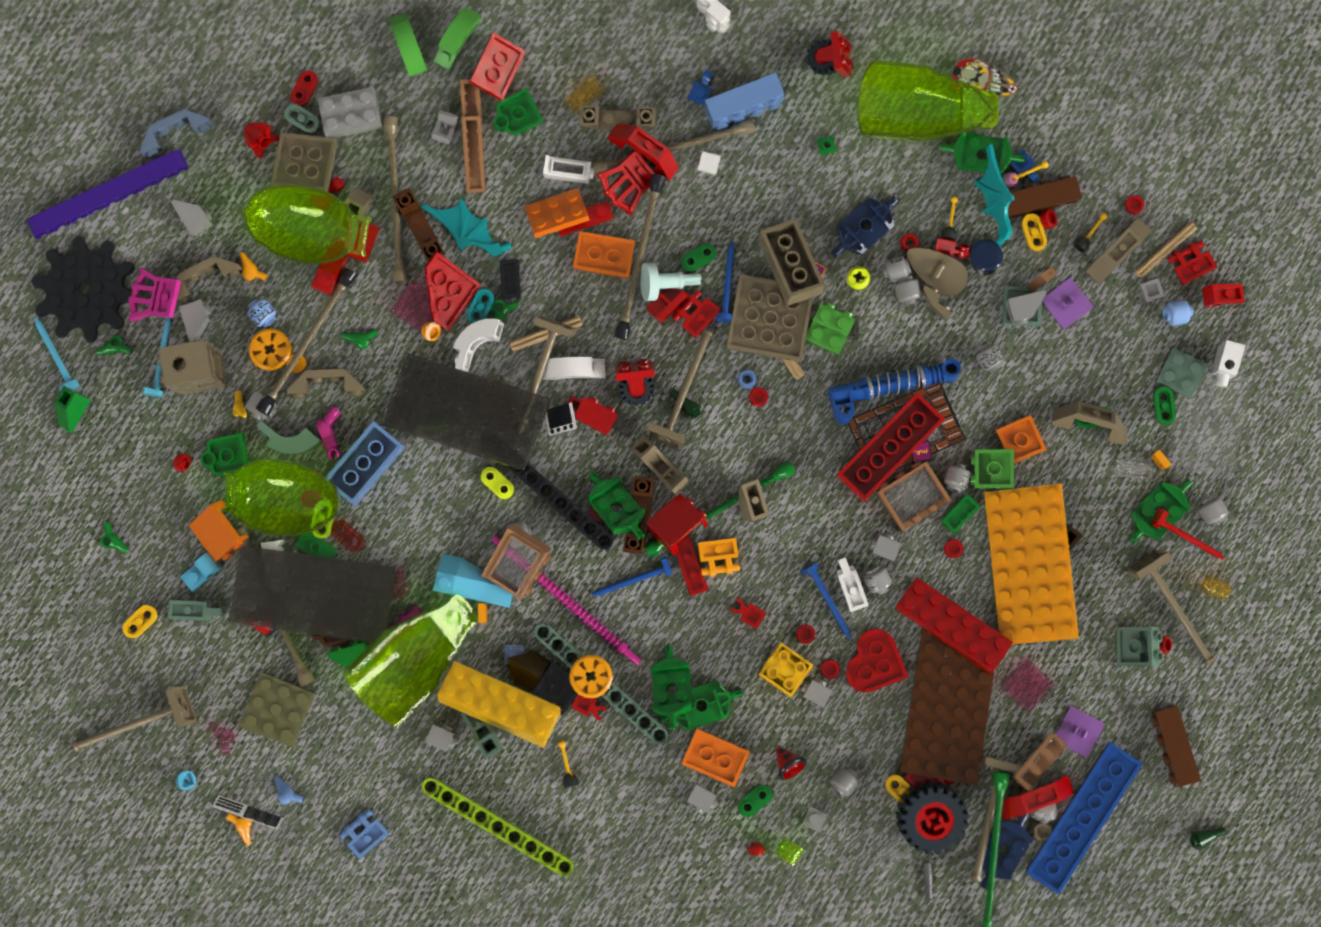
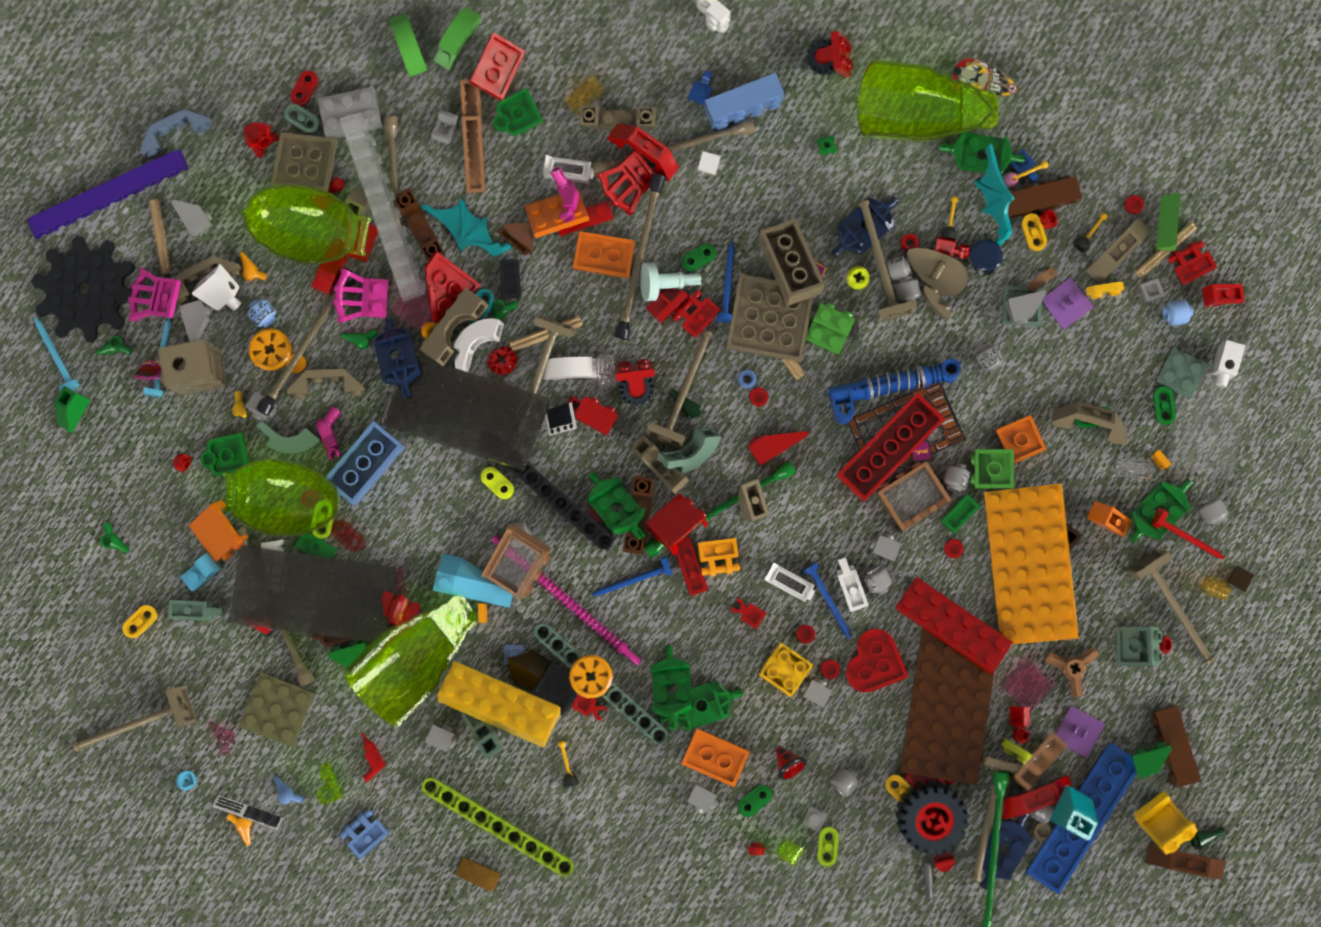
(149, 371): none -> slope
(156, 218): none -> tan axle
(218, 289): none -> white torso
(328, 774): none -> clear neon green plate
(373, 298): none -> dark pink plate
(373, 757): none -> red piece
(382, 208): none -> clear brick
(398, 609): none -> red brick
(405, 367): none -> dark blue plate
(466, 307): none -> dark tan arch
(478, 874): none -> pearl gold slope
(498, 367): none -> red gear
(518, 235): none -> reddish brown slope
(568, 191): none -> dark pink arm
(605, 372): none -> clear plate
(692, 454): none -> sand green arch
(770, 446): none -> red slope
(790, 583): none -> white window
(829, 846): none -> lime plate
(894, 309): none -> dark tan tile
(944, 862): none -> red plate
(1011, 748): none -> neon yellow plate
(1020, 718): none -> red plate
(1075, 813): none -> teal slope
(1081, 663): none -> medium nougat bush
(1109, 518): none -> orange slope
(1112, 288): none -> yellow plate
(1150, 761): none -> green slope
(1165, 823): none -> yellow panel
(1168, 222): none -> bright green slope
(1186, 862): none -> reddish brown slope
(1240, 578): none -> dark brown tile

